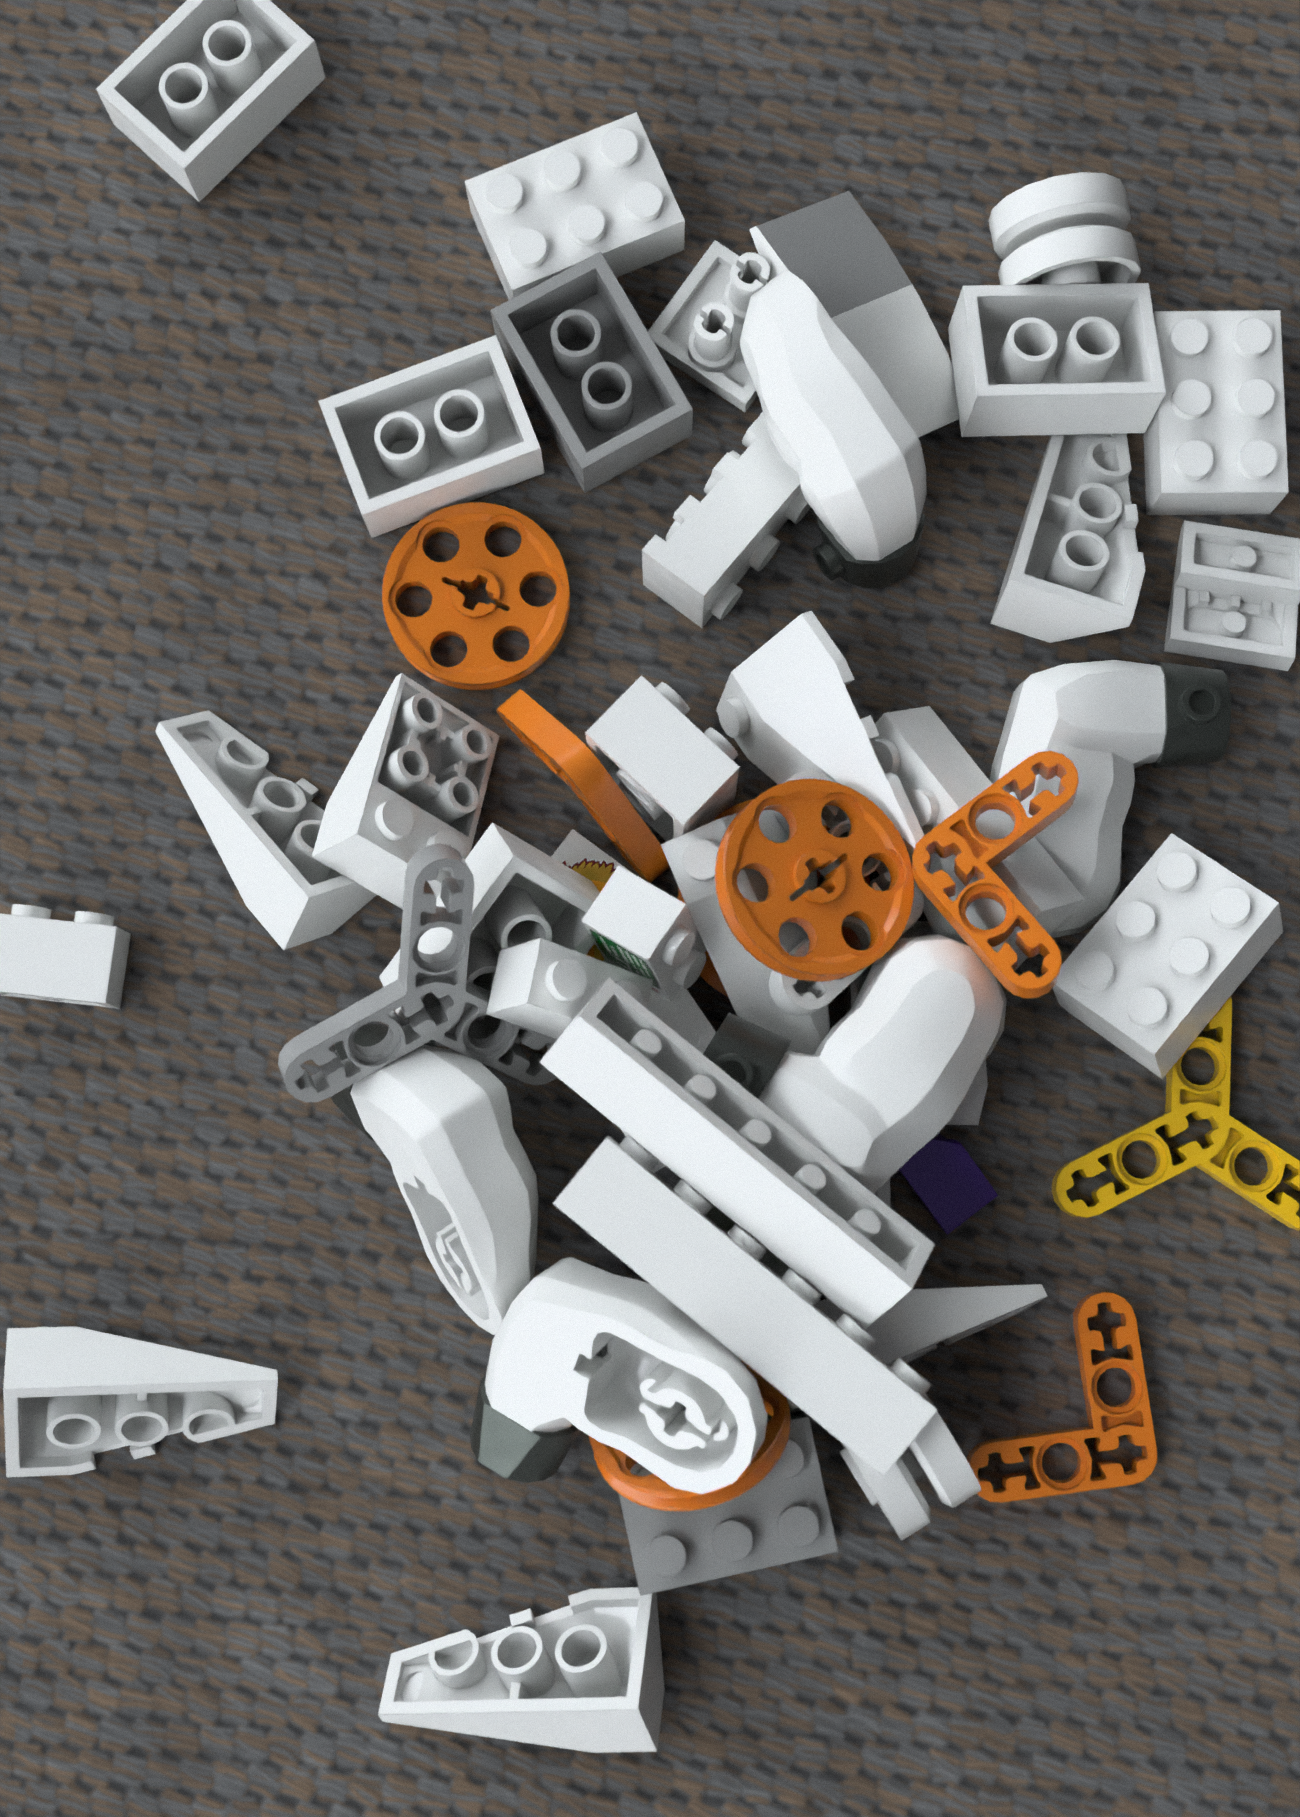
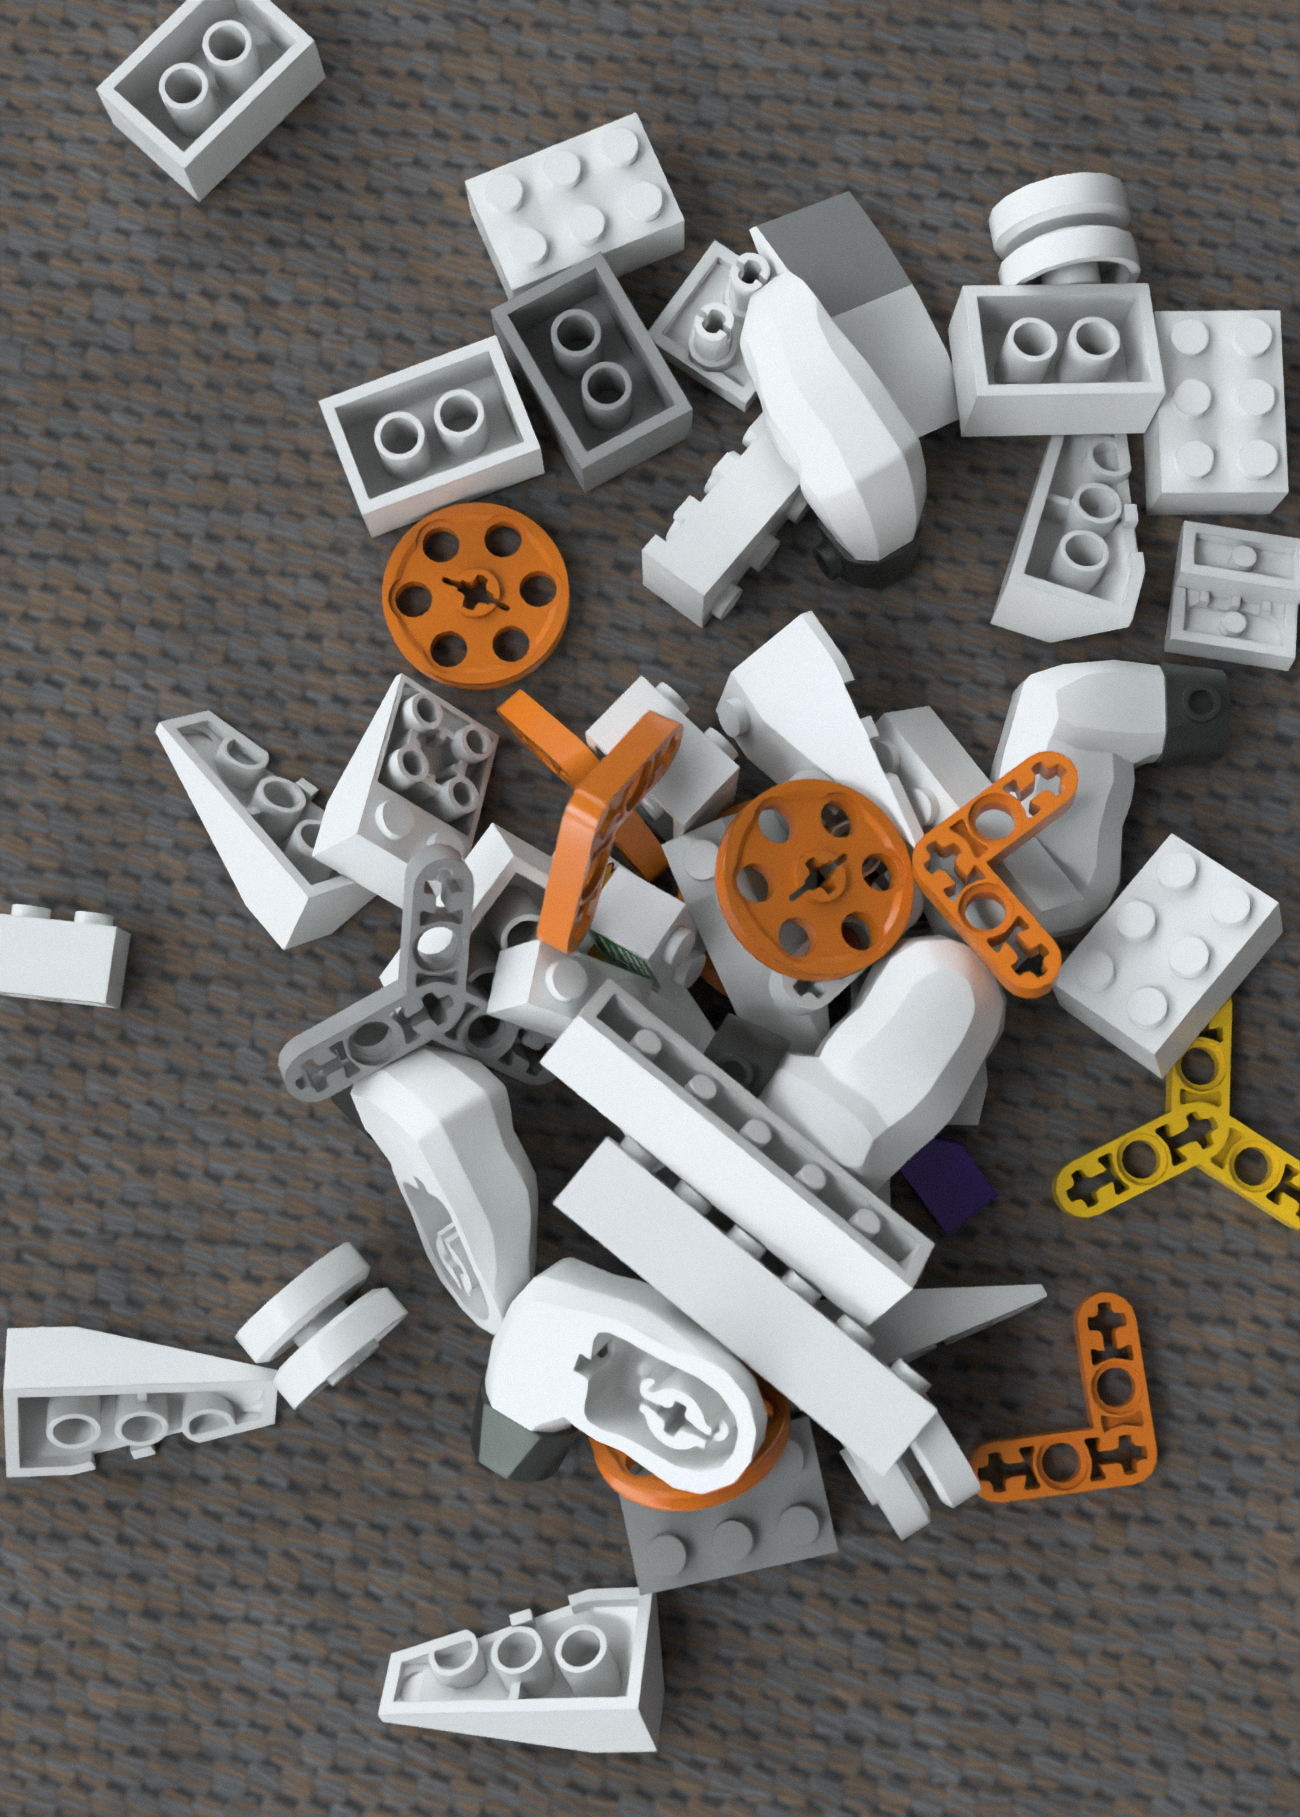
(316, 1318): none -> white wheel
(591, 822): none -> orange beam

